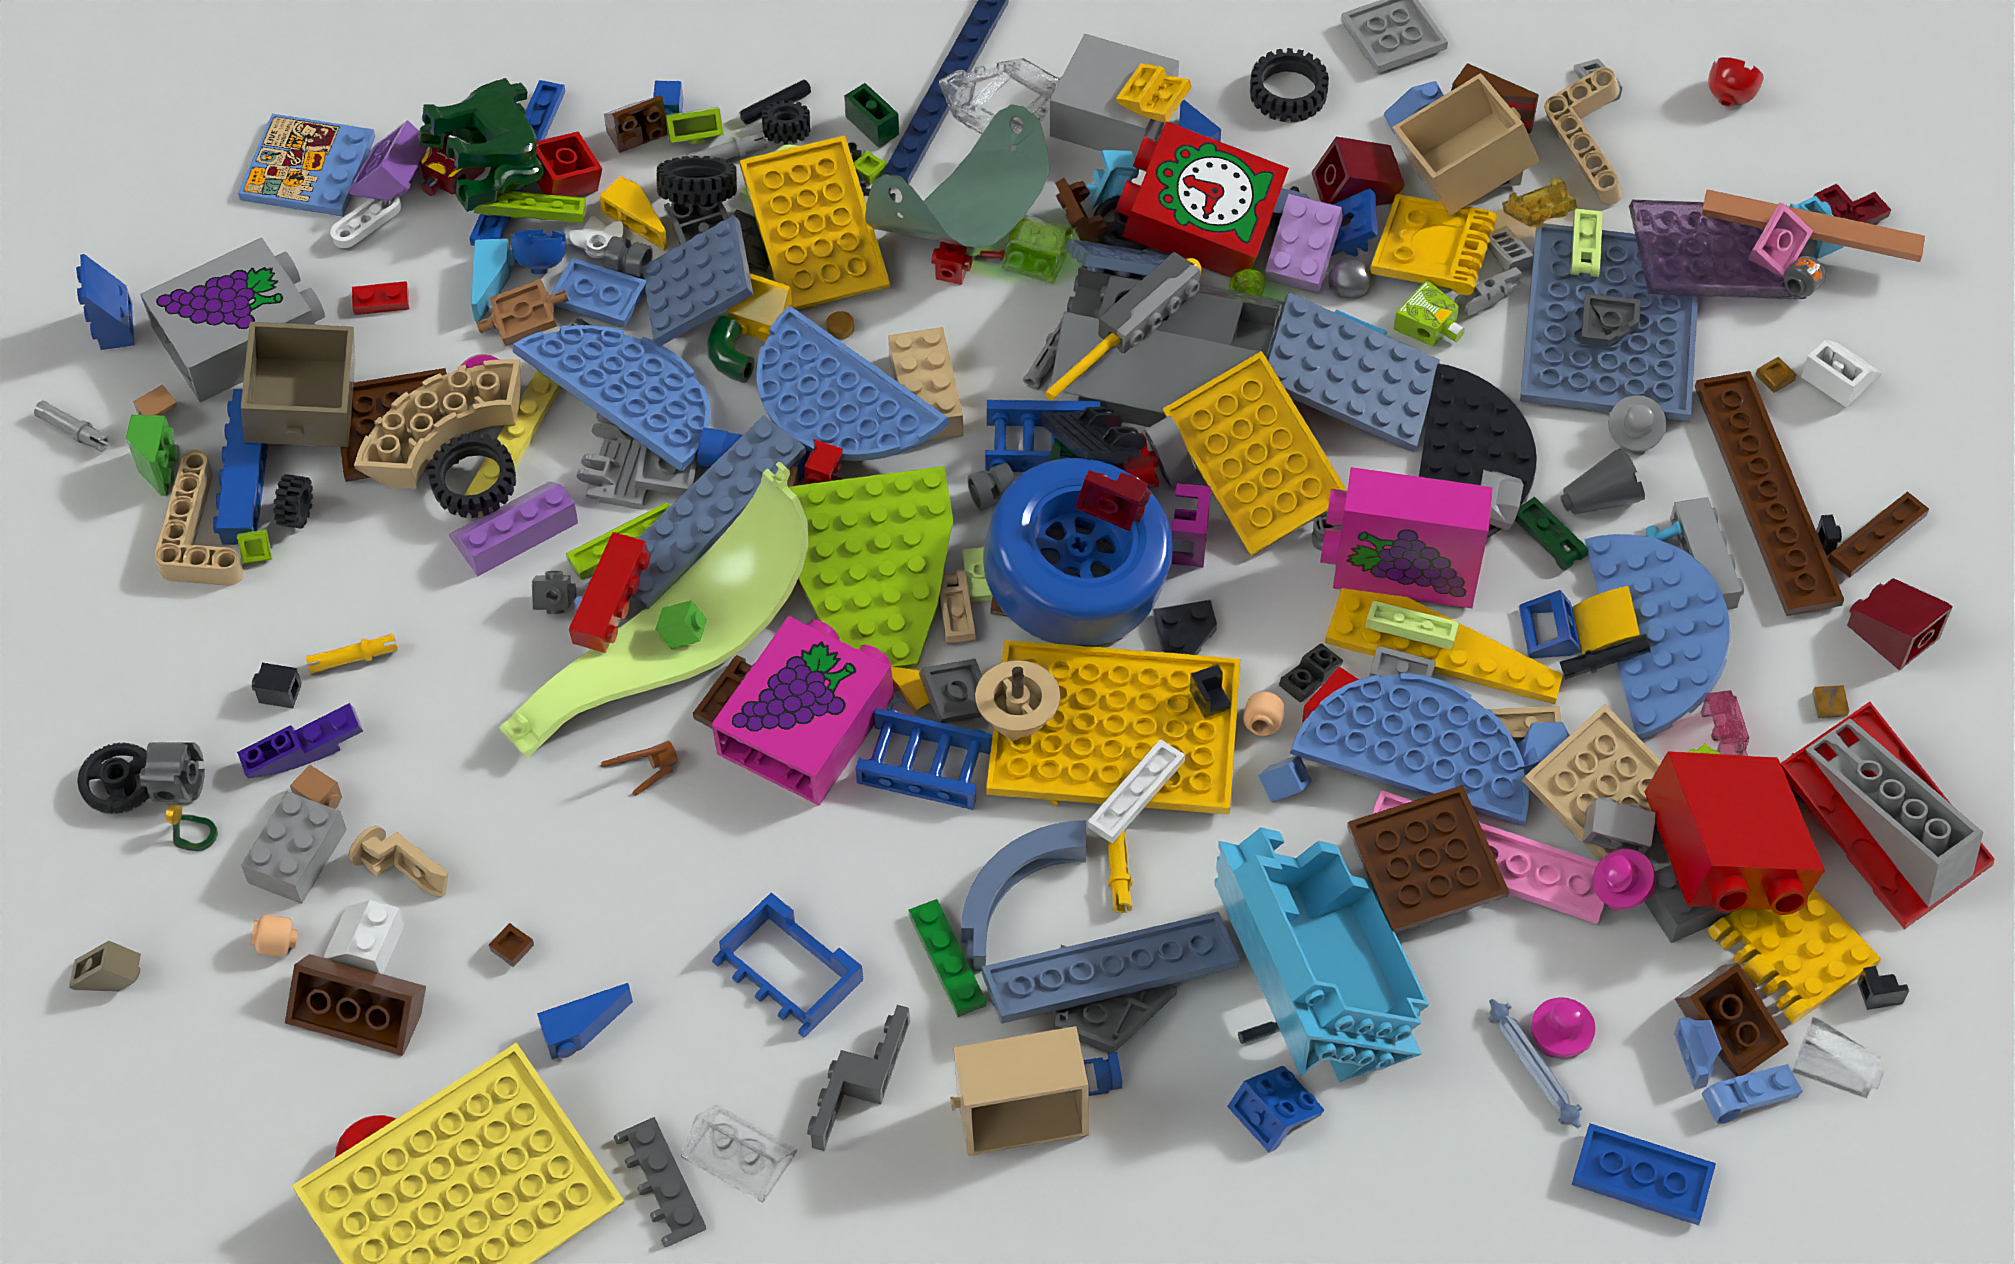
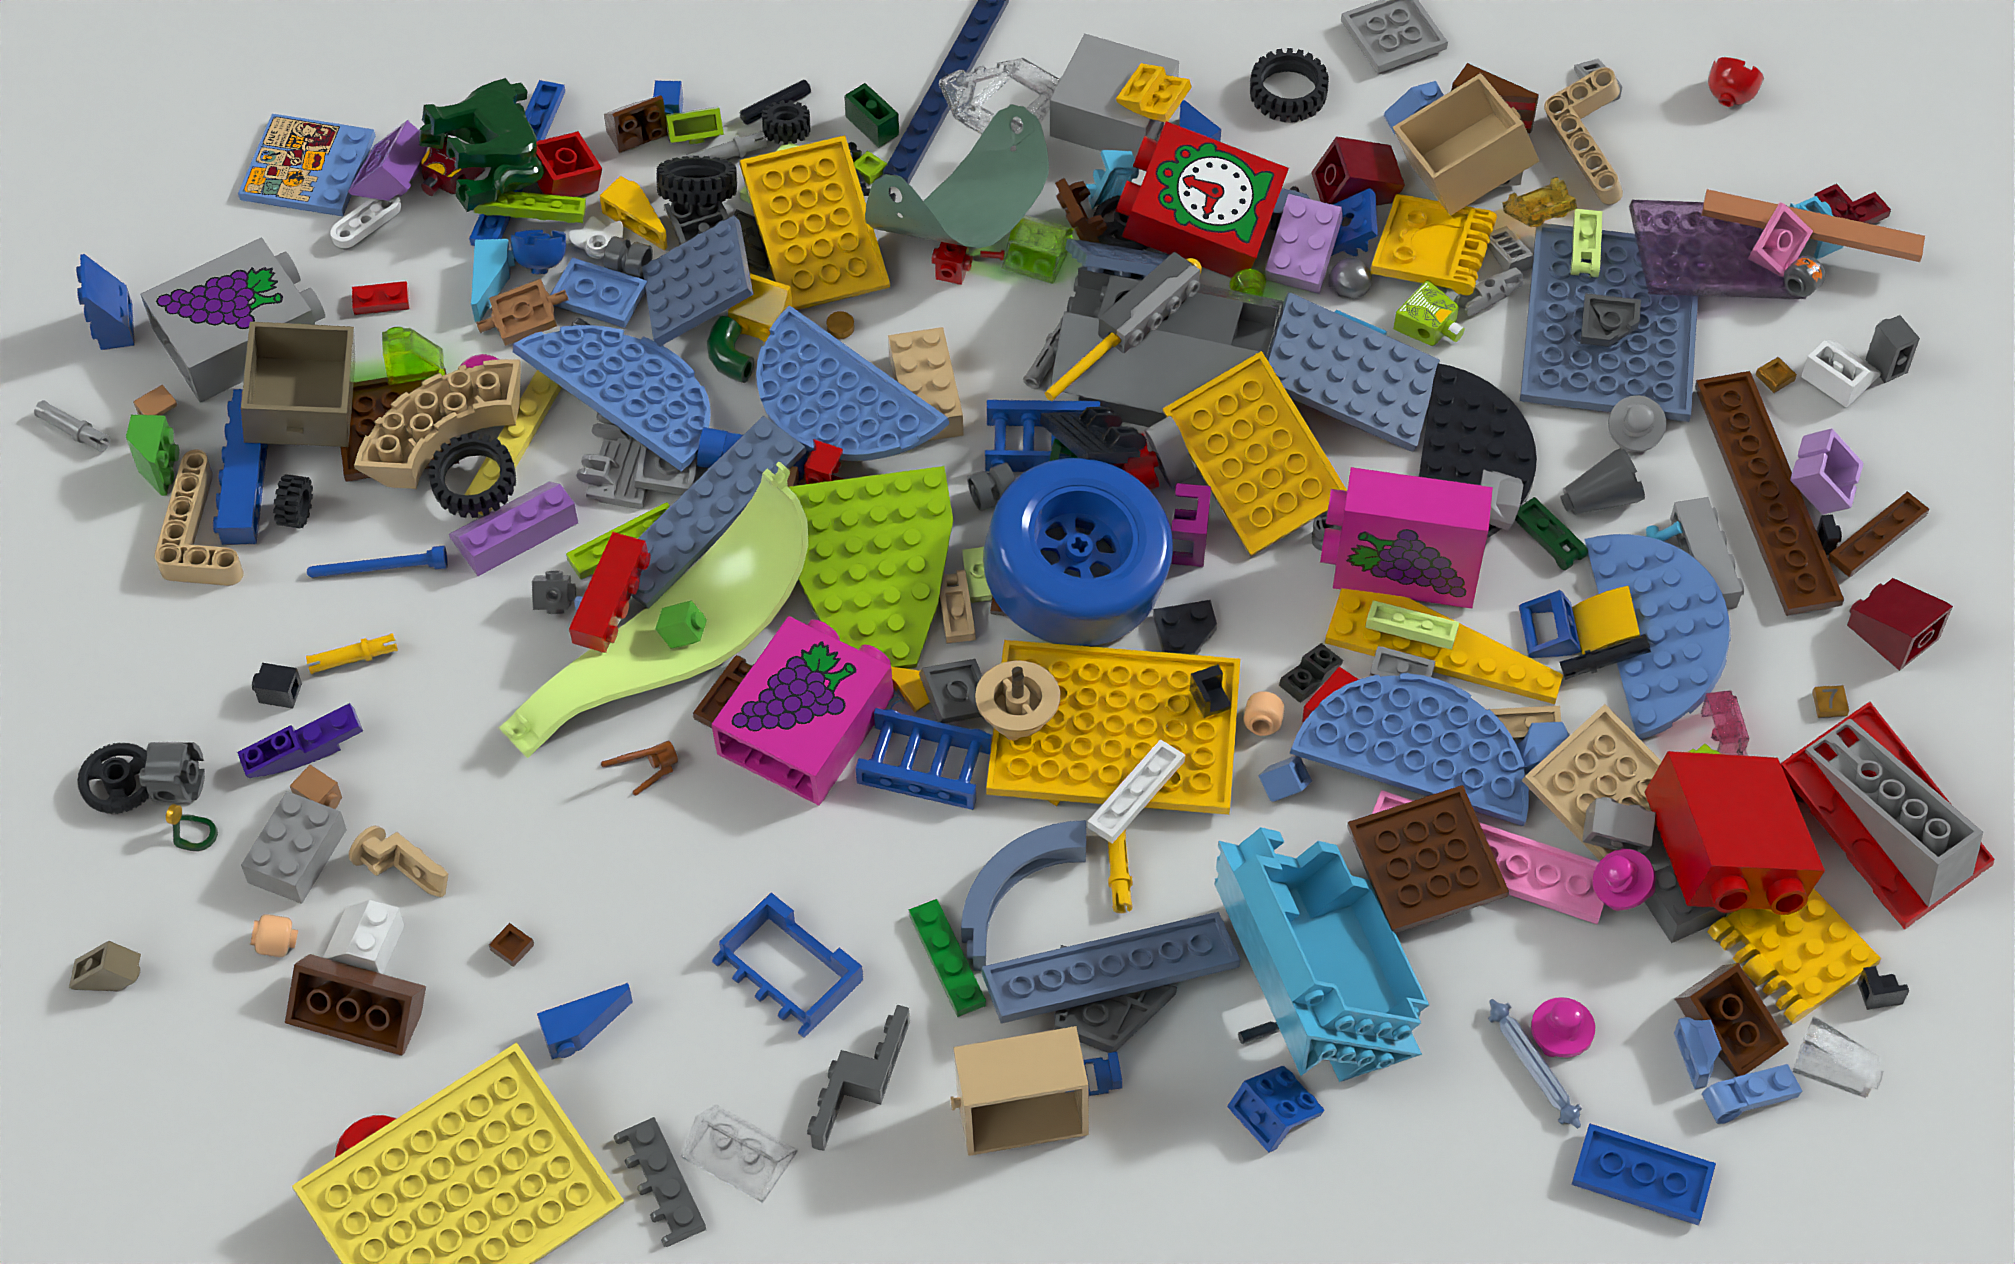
(254, 546): lime tile -> none
(410, 356): none -> clear neon green slope
(433, 558): none -> blue piece
(1114, 501): dark red plate -> none
(1827, 471): none -> lavender piece
(1892, 348): none -> dark grey brick

